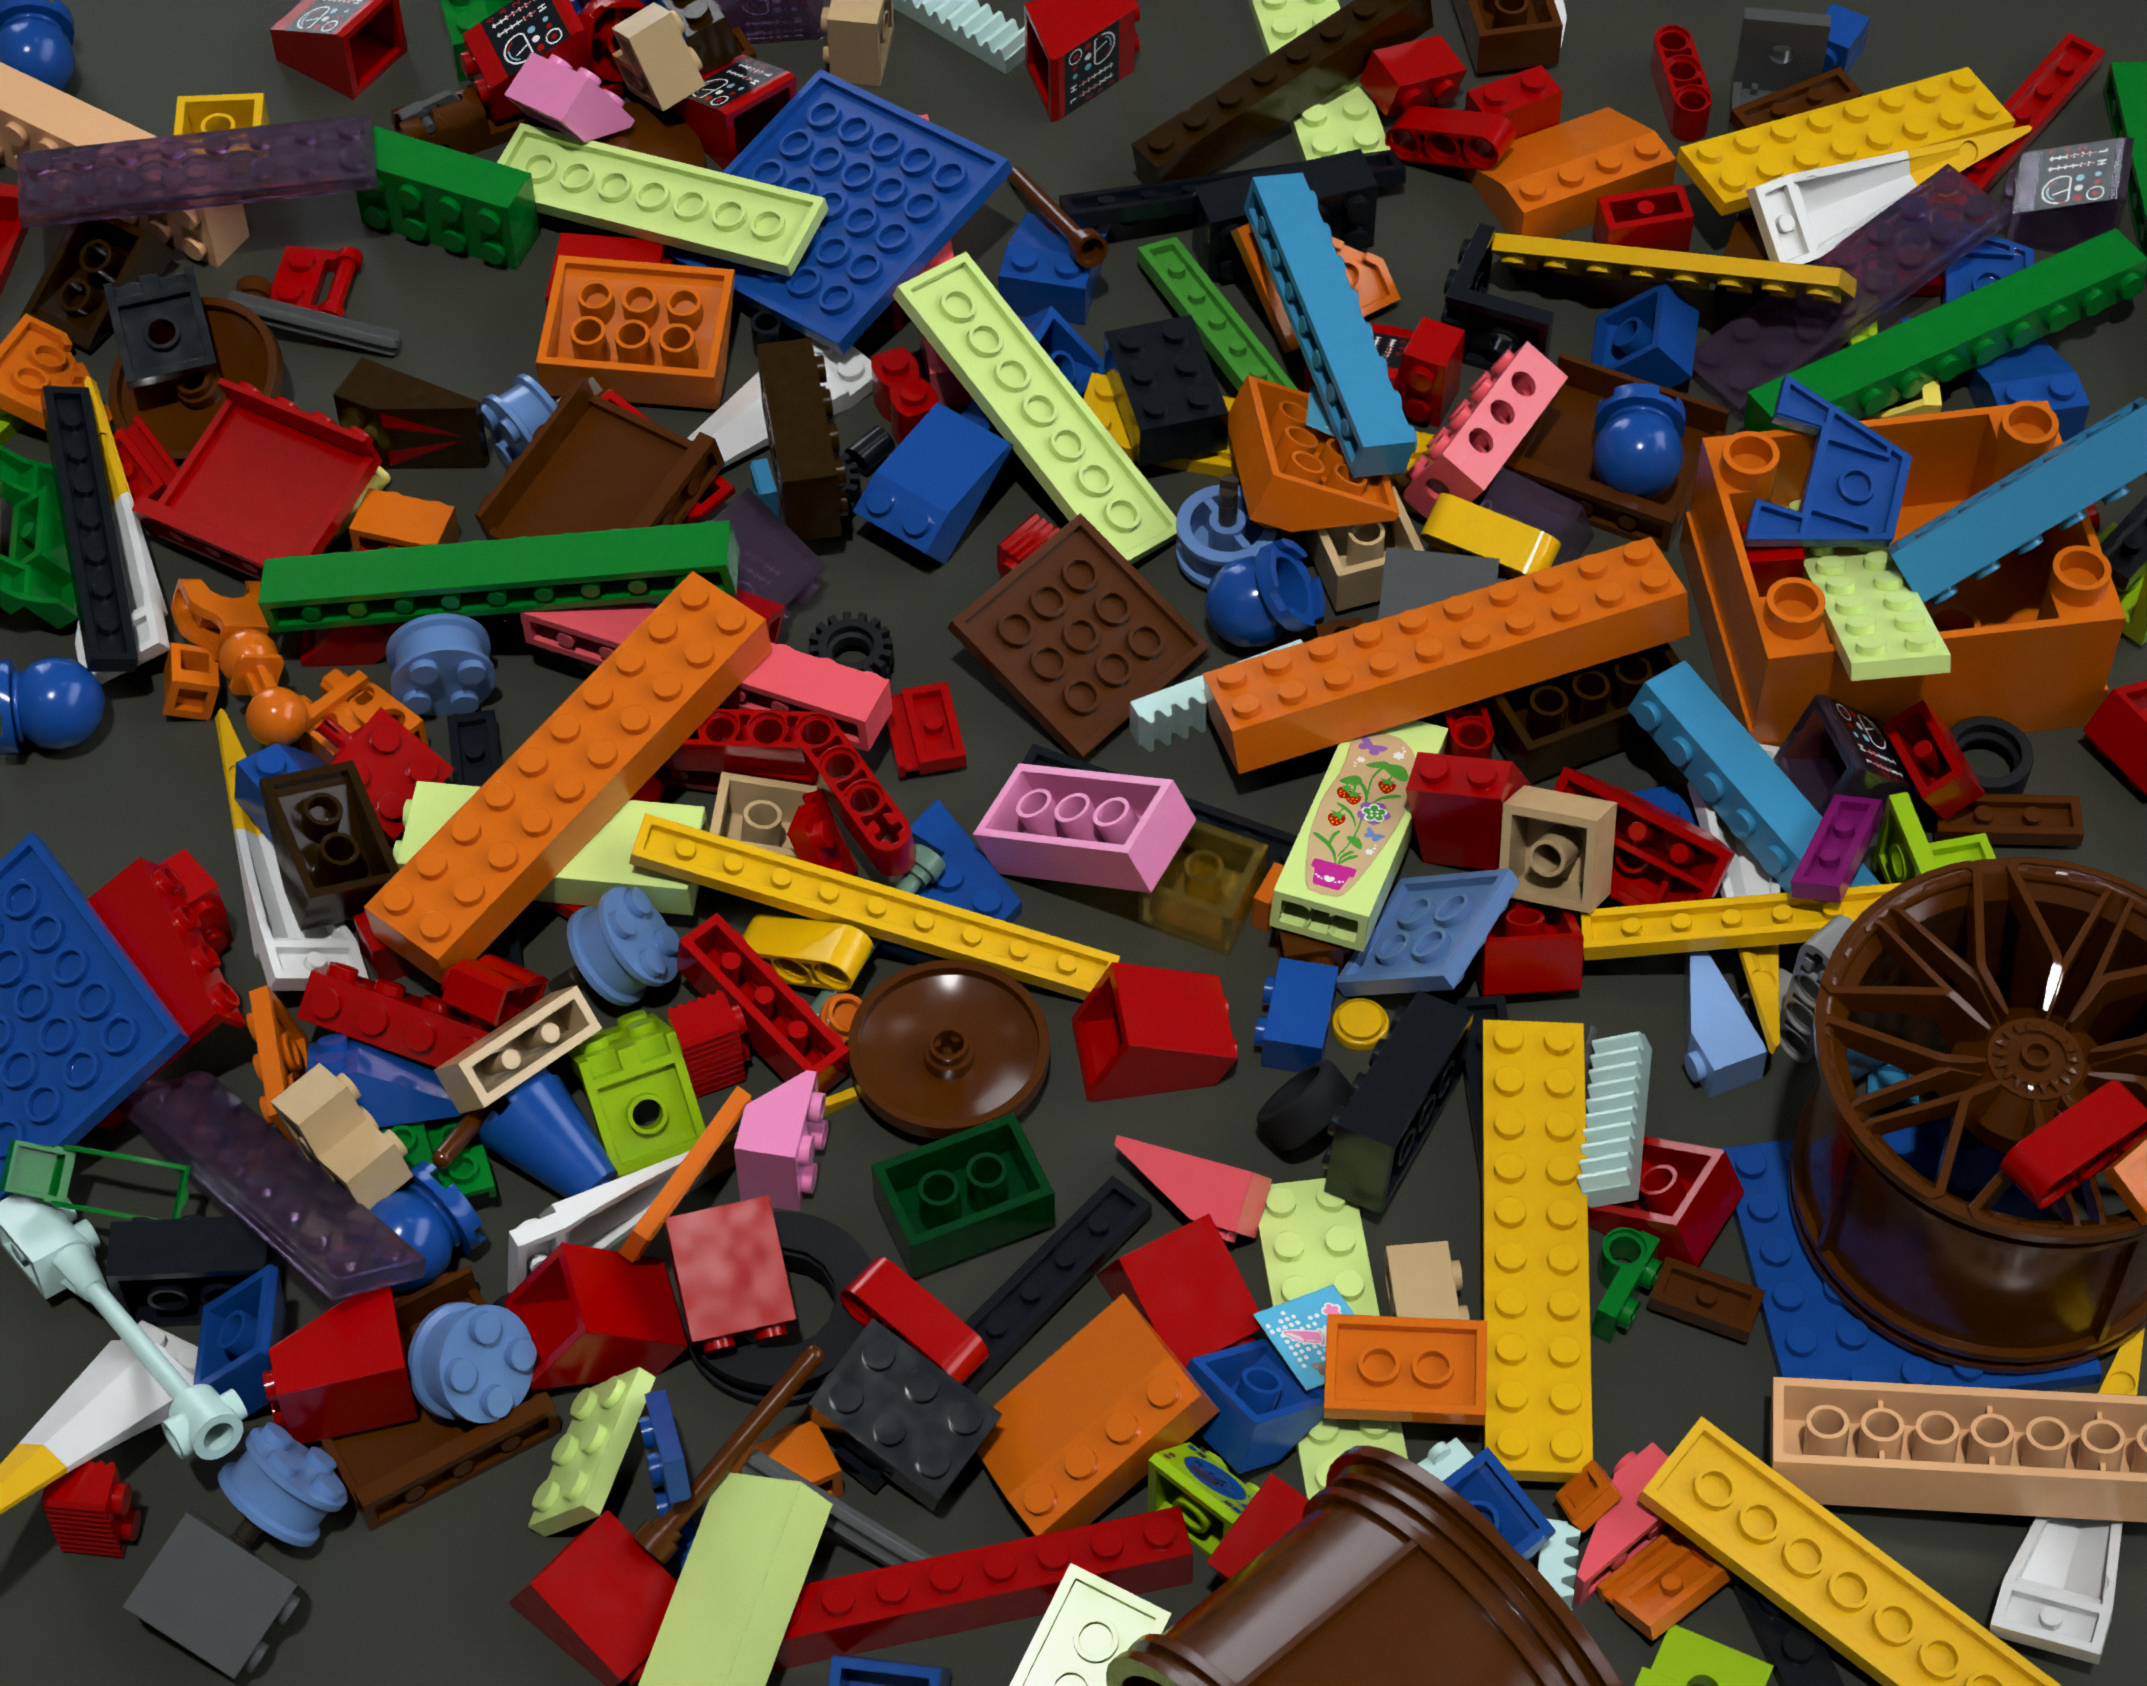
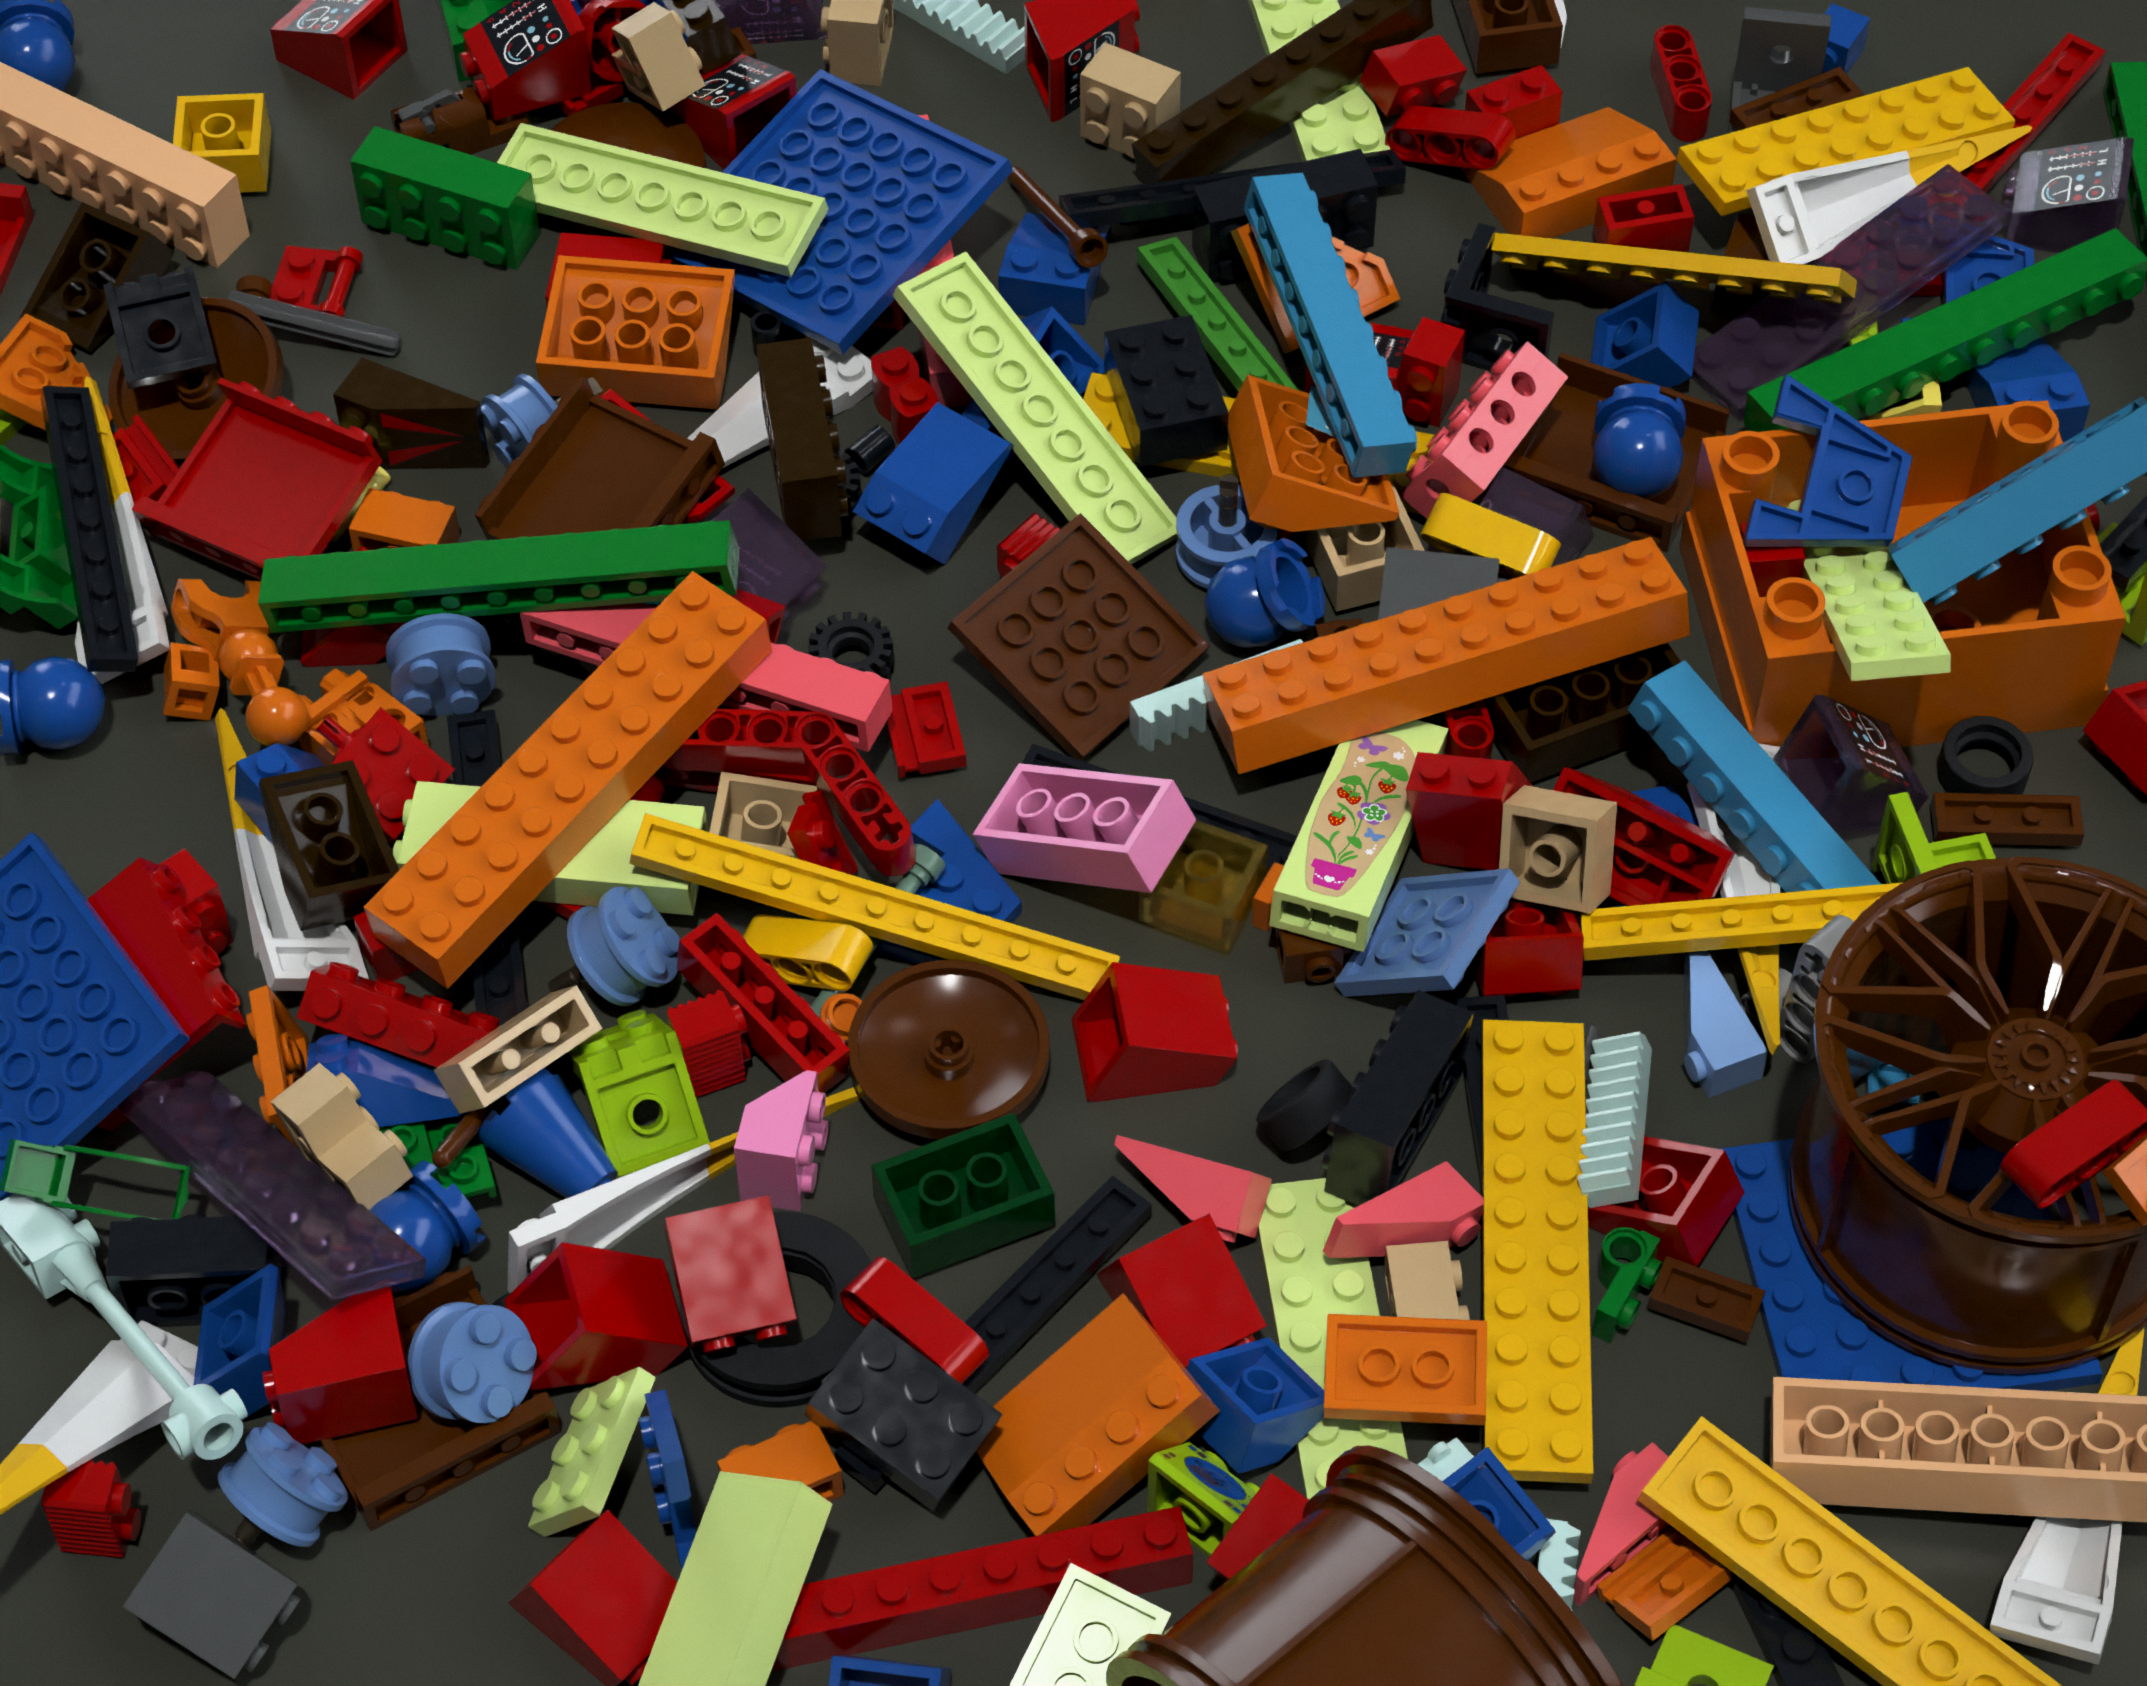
(196, 170): clear purple plate -> none
(491, 988): red brick -> none
(567, 99): bright pink slope -> none
(663, 1532): reddish brown piece -> none
(685, 1175): orange tile -> none
(763, 484): dark azure tile -> none
(843, 1519): dark grey axle -> none
(1125, 98): none -> tan brick
(1298, 1014): blue brick -> none
(1300, 1332): medium azure sticker -> none
(1359, 1024): yellow piece -> none
(1421, 1210): none -> coral slope
(1588, 1496): orange tile -> none
(1837, 848): magenta plate -> none
(1933, 759): red brick -> none

